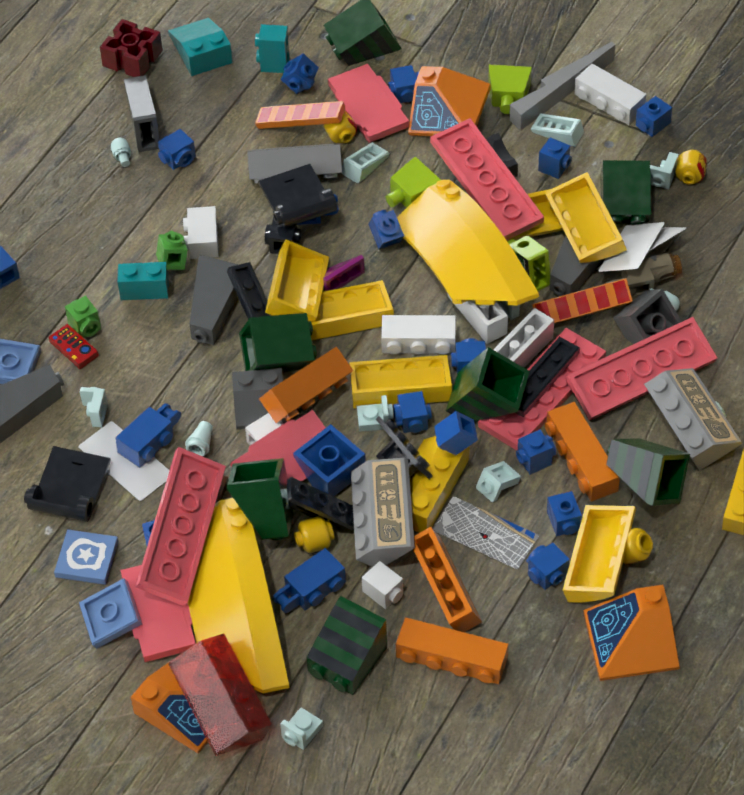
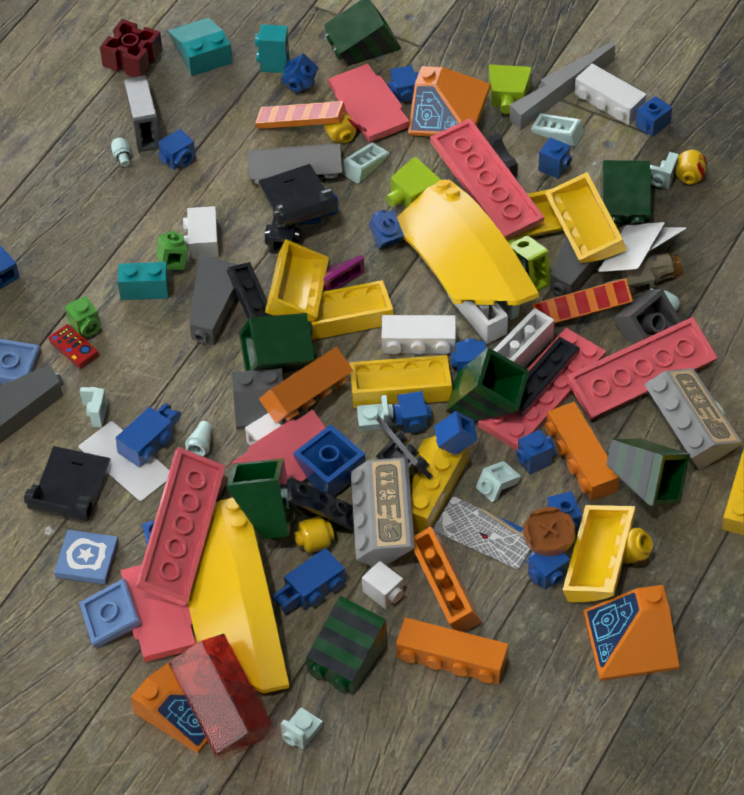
(549, 531): none -> dark orange tile

